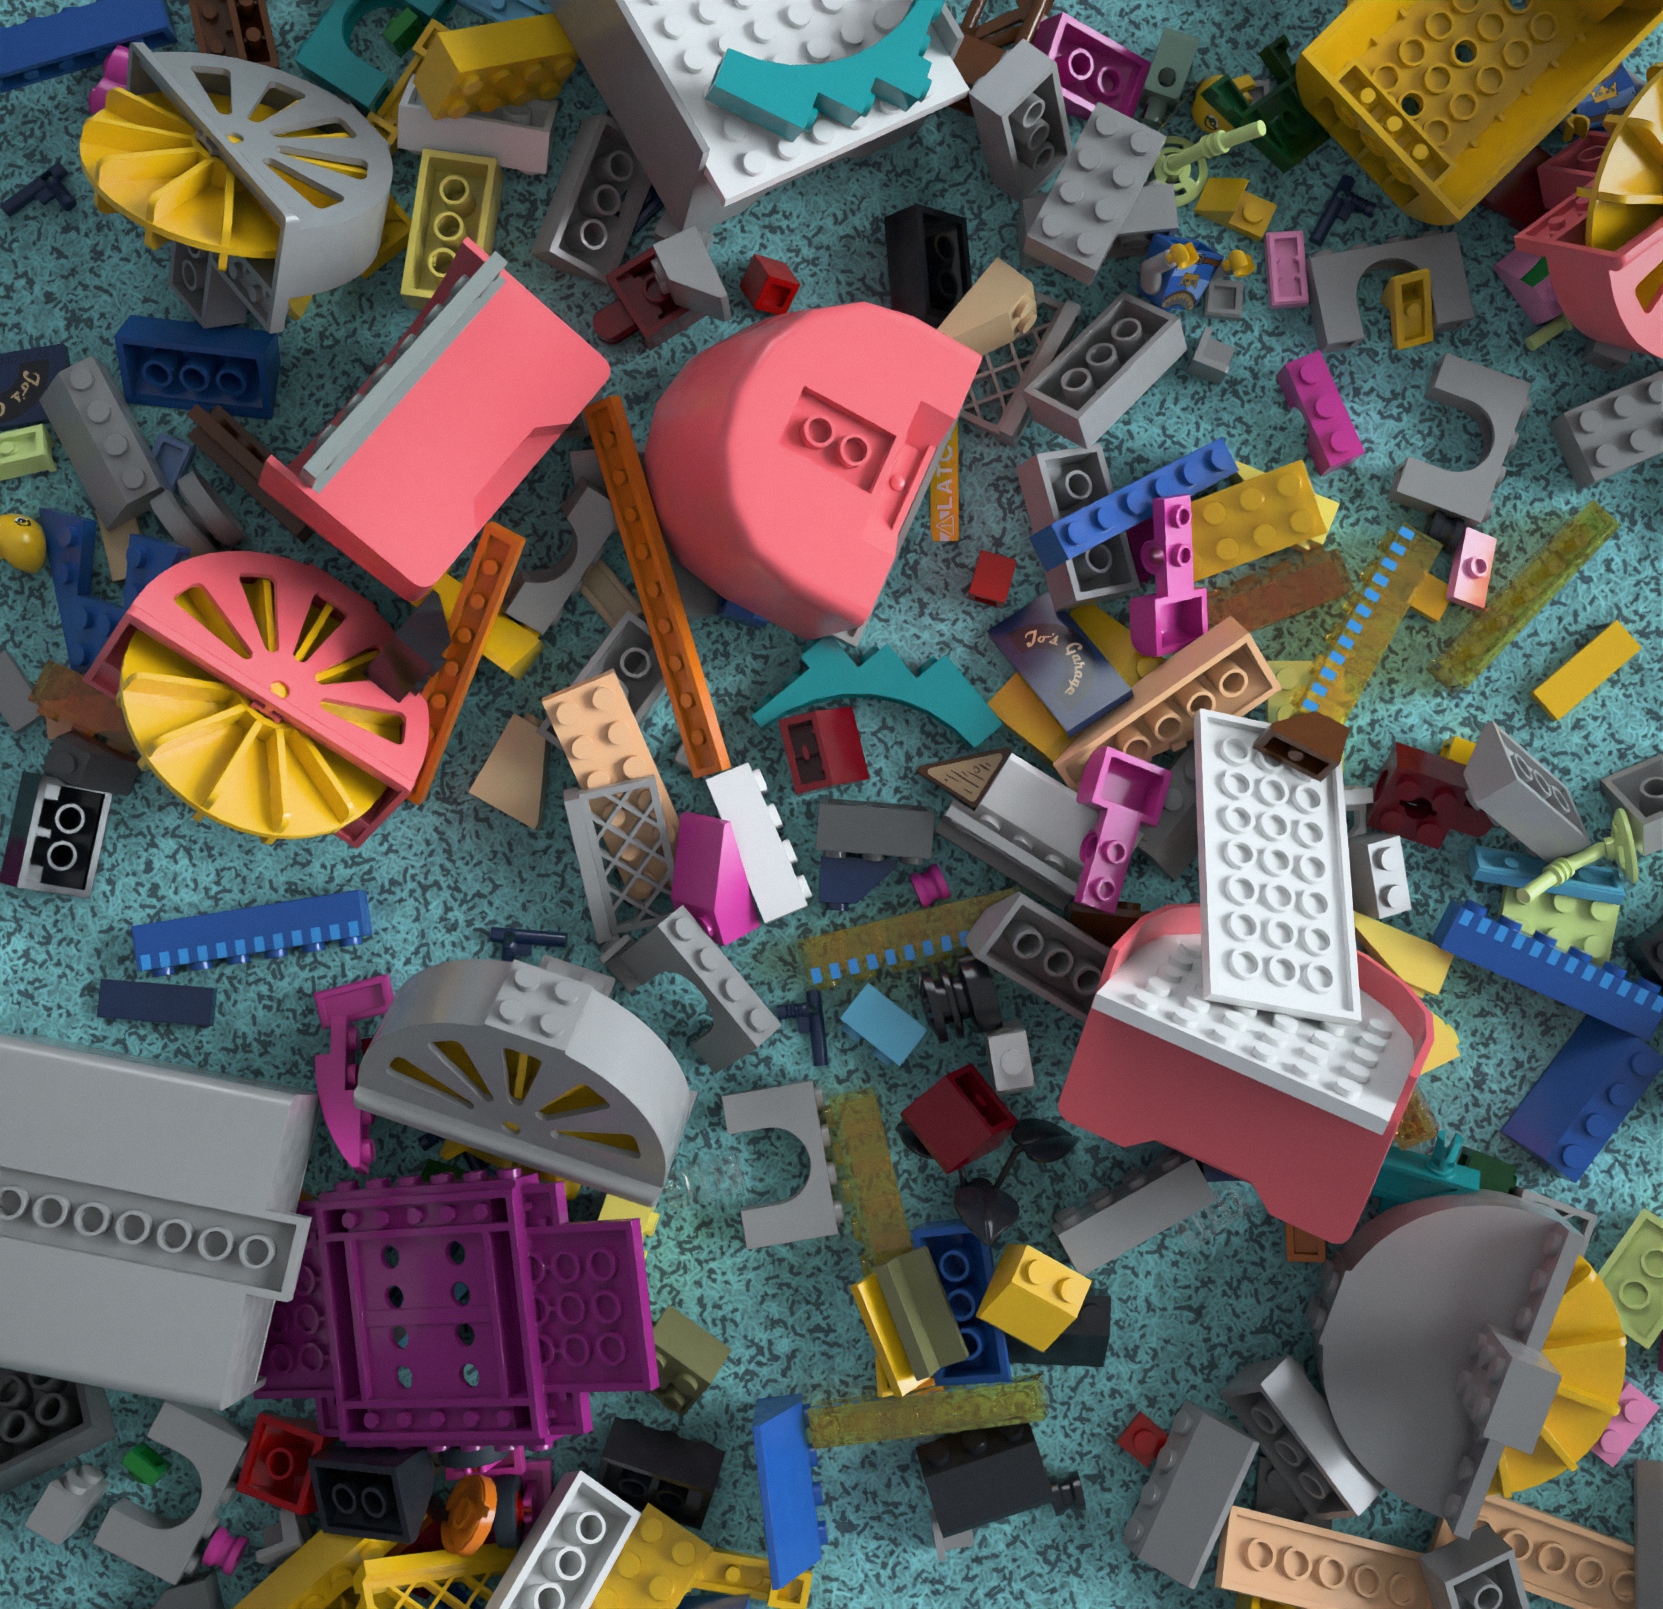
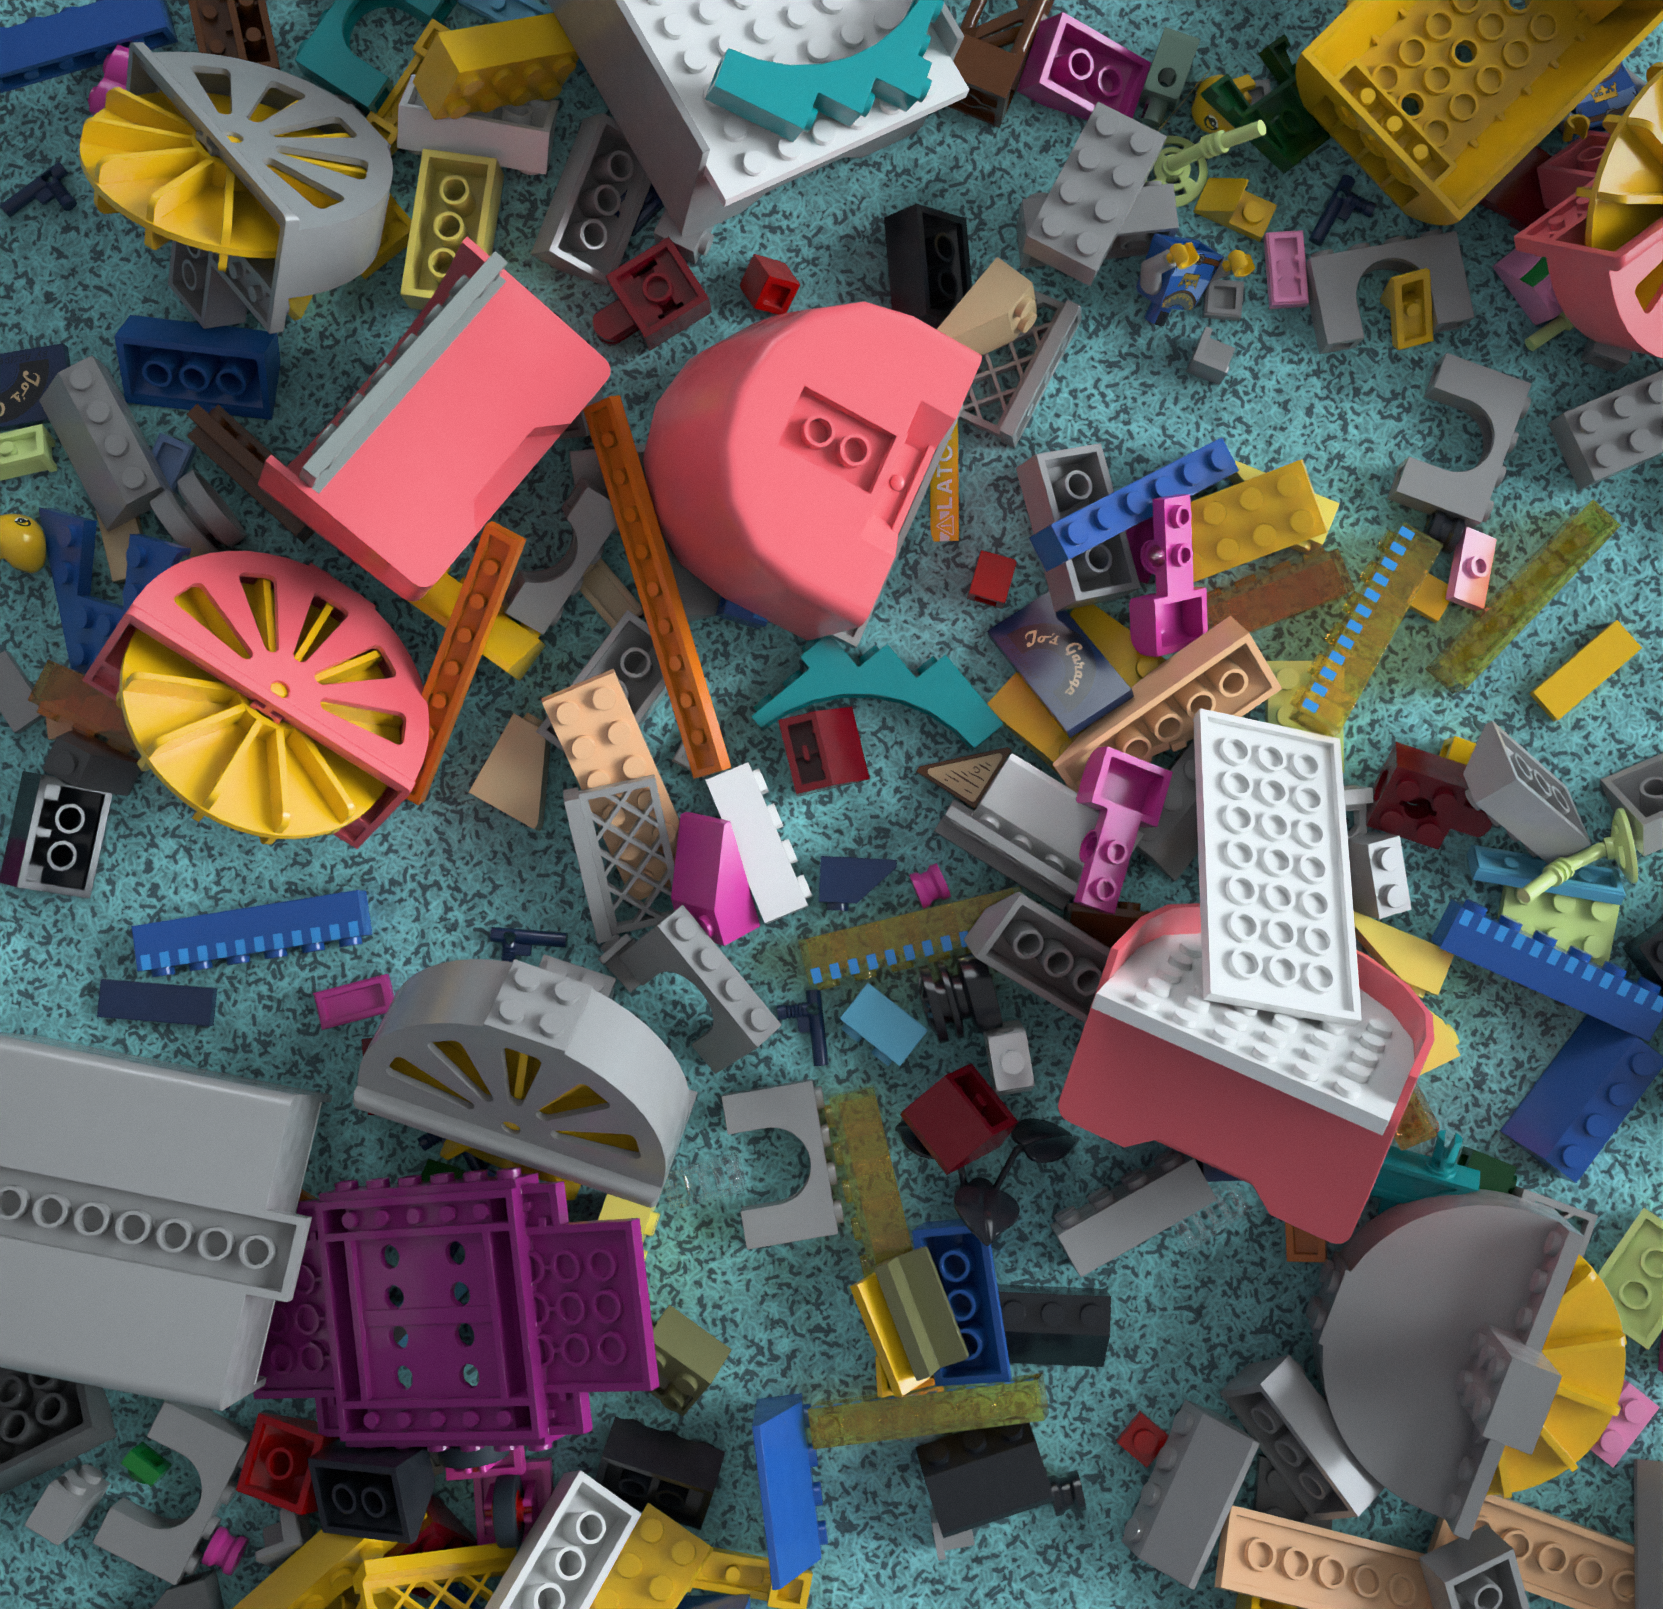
(336, 1084): dark pink slope -> none
(403, 32): green plate -> none
(412, 651): black slope -> none
(470, 1516): orange tile -> none
(689, 275): light grey slope -> none
(875, 830): dark grey slope -> none
(1022, 120): light grey brick -> none
(1032, 1296): yellow slope -> none
(1105, 369): light grey brick -> none
(1305, 743): reddish brown slope -> none
(1330, 430): dark pink arch -> none

